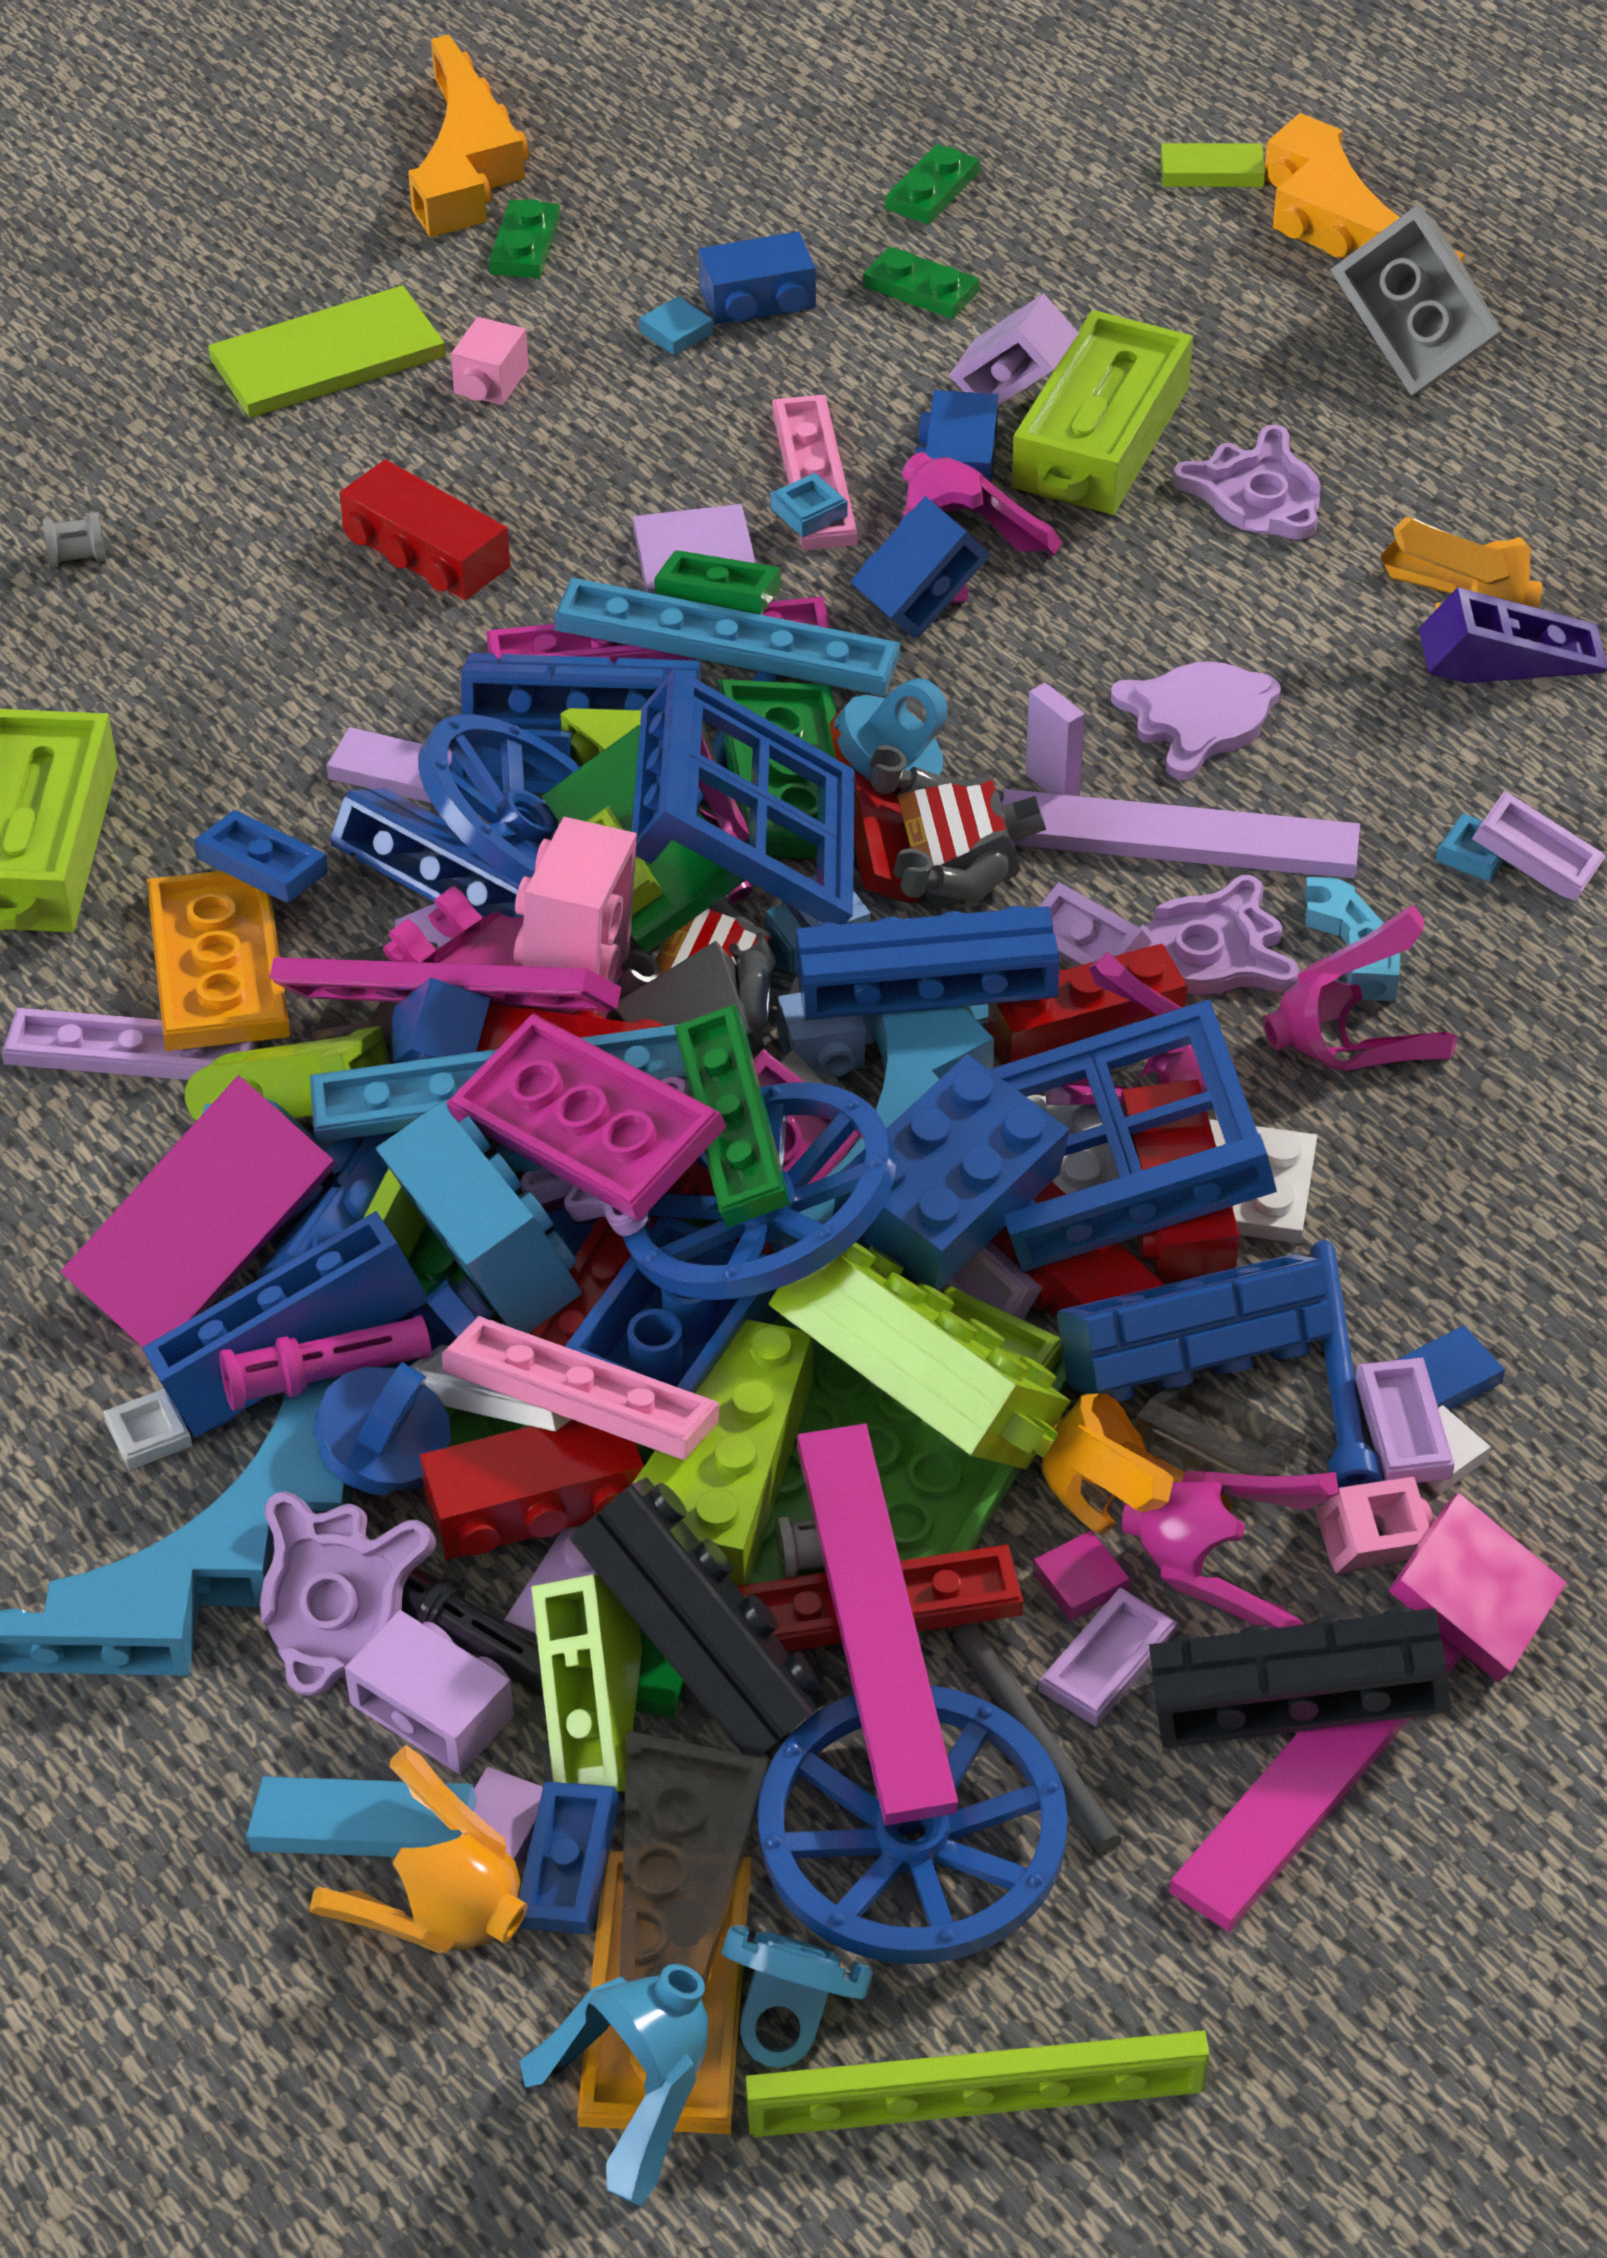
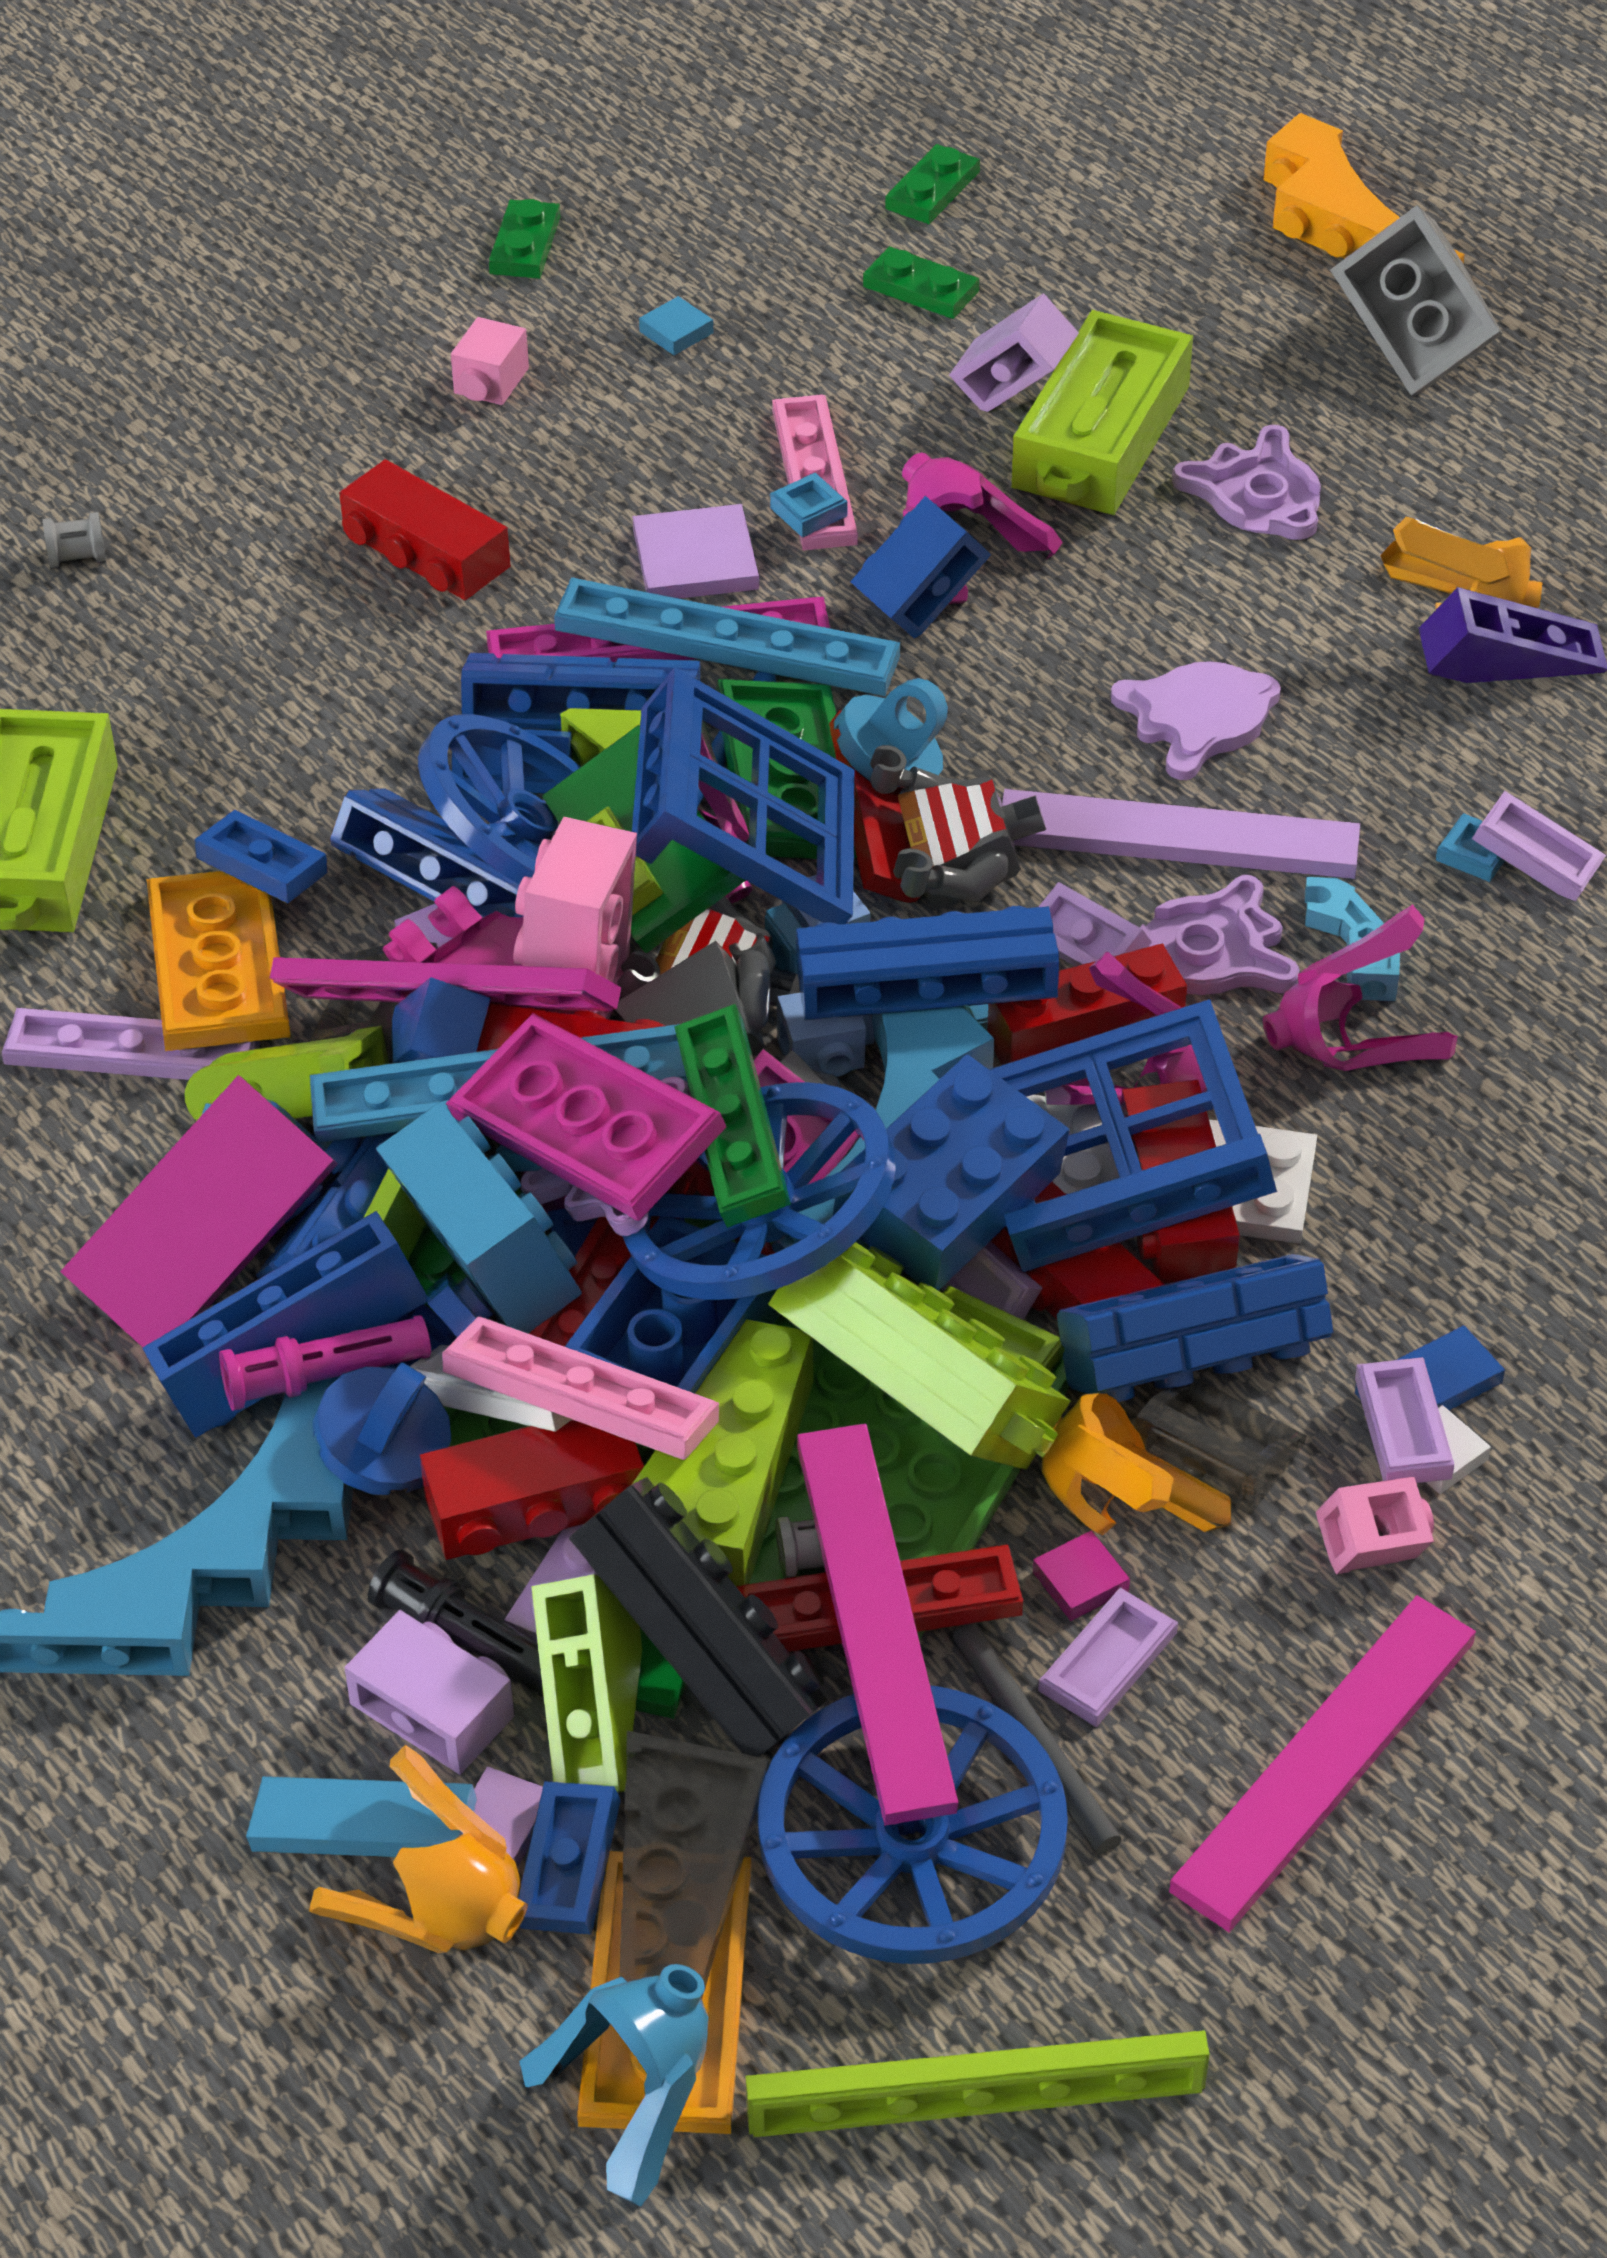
(147, 1429): white tile -> none
(326, 351): lime tile -> none
(332, 1585): lavender tile -> none
(379, 763): lavender tile -> none
(472, 150): light orange arch -> none
(718, 581): green plate -> none
(757, 278): blue brick -> none
(792, 1977): dark azure tile -> none
(962, 429): blue brick -> none
(1054, 741): lavender tile -> none
(1197, 1521): dark pink piece -> none
(1212, 165): lime tile -> none
(1299, 1677): black brick -> none
(1352, 1459): blue piece -> none
(1482, 1585): tile -> none

